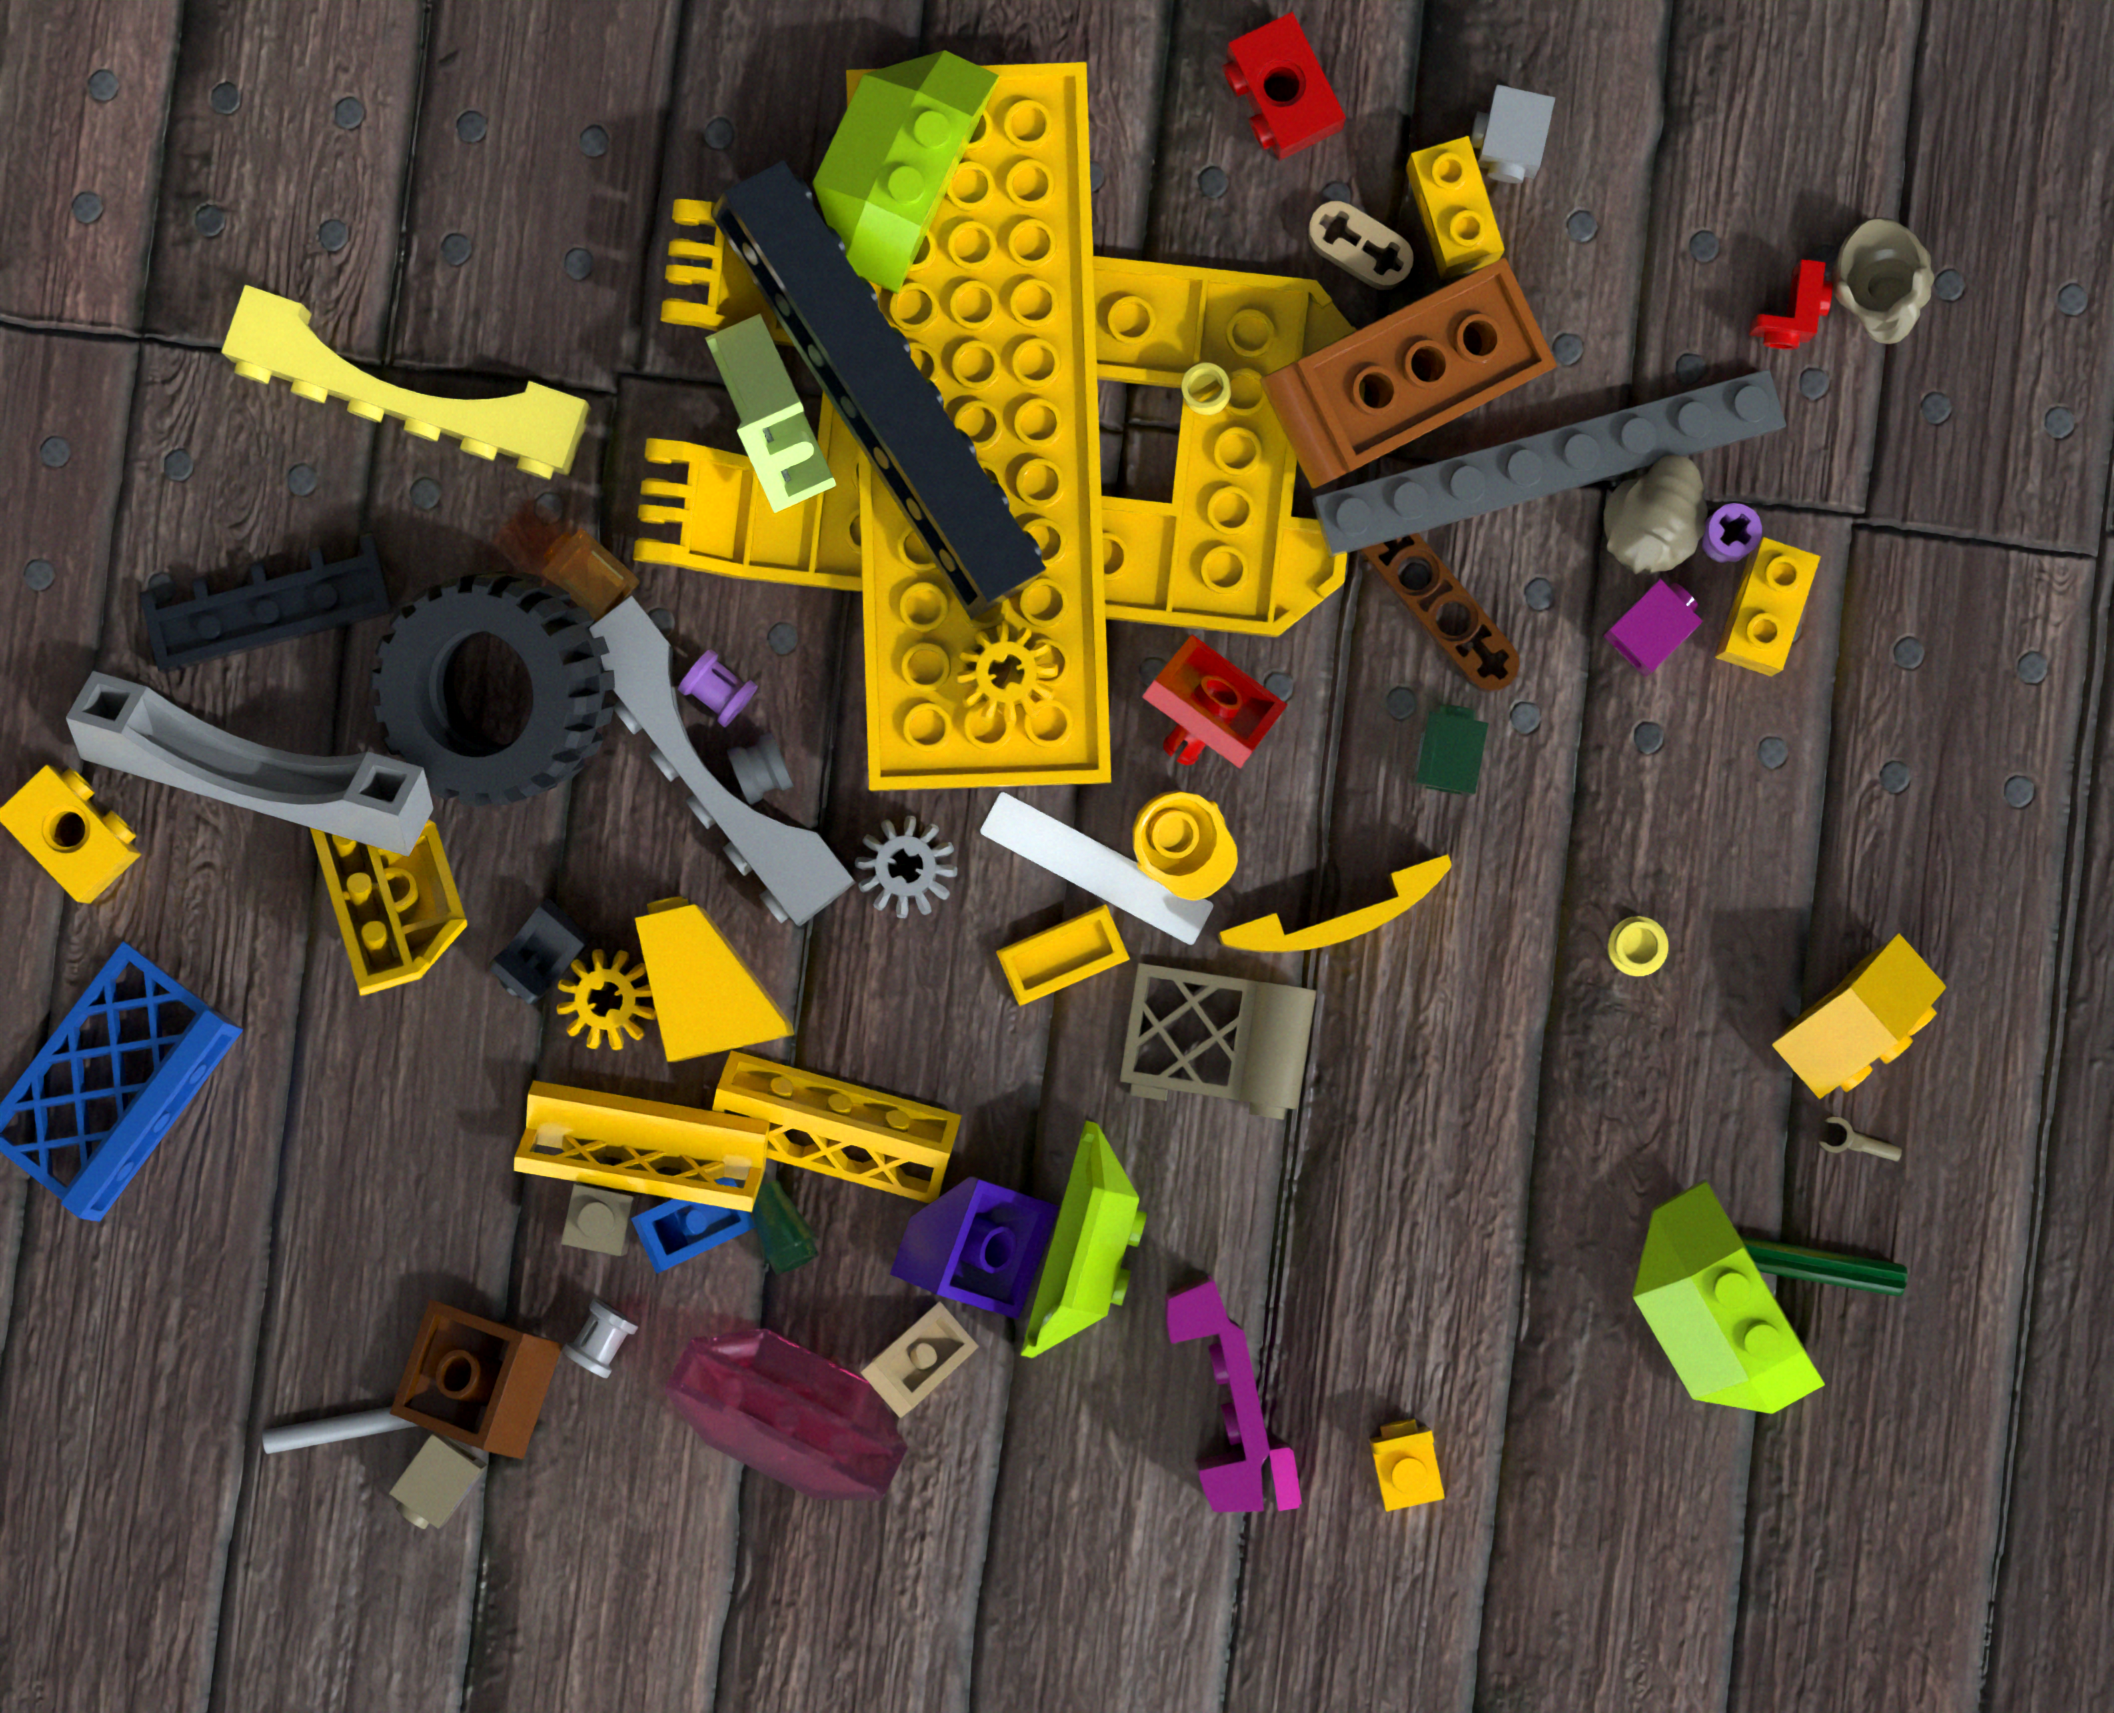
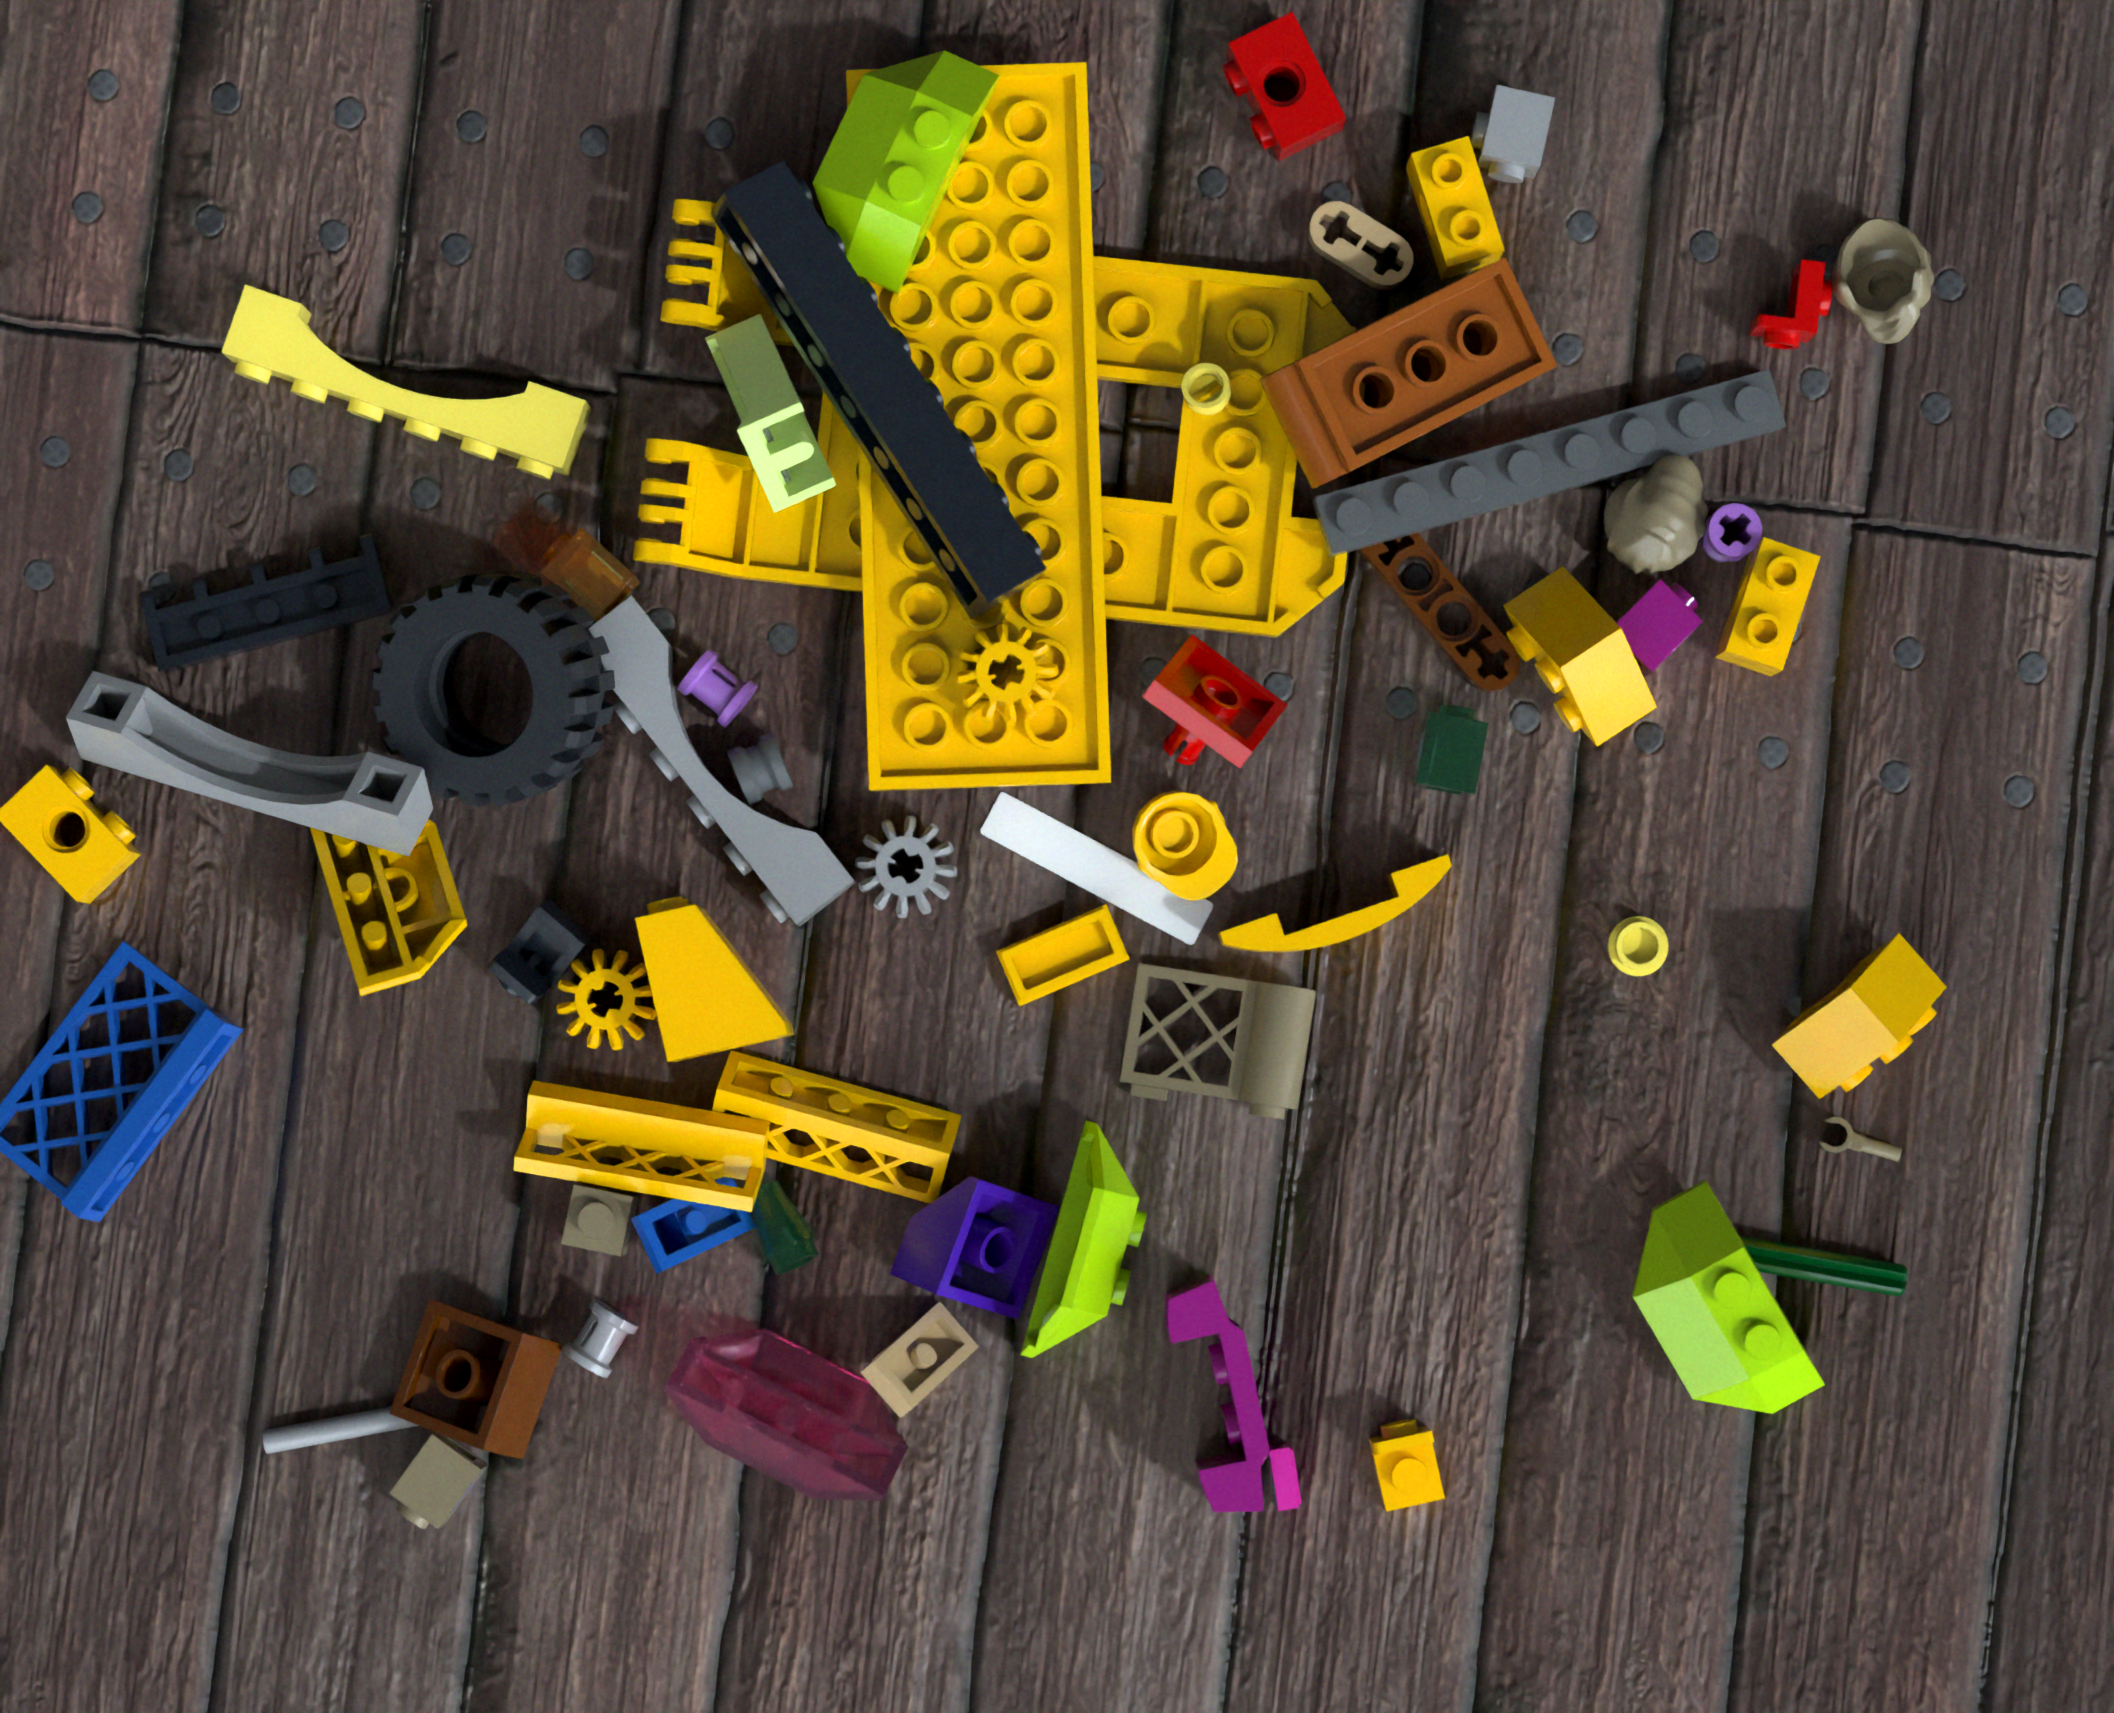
(1579, 656): none -> yellow brick

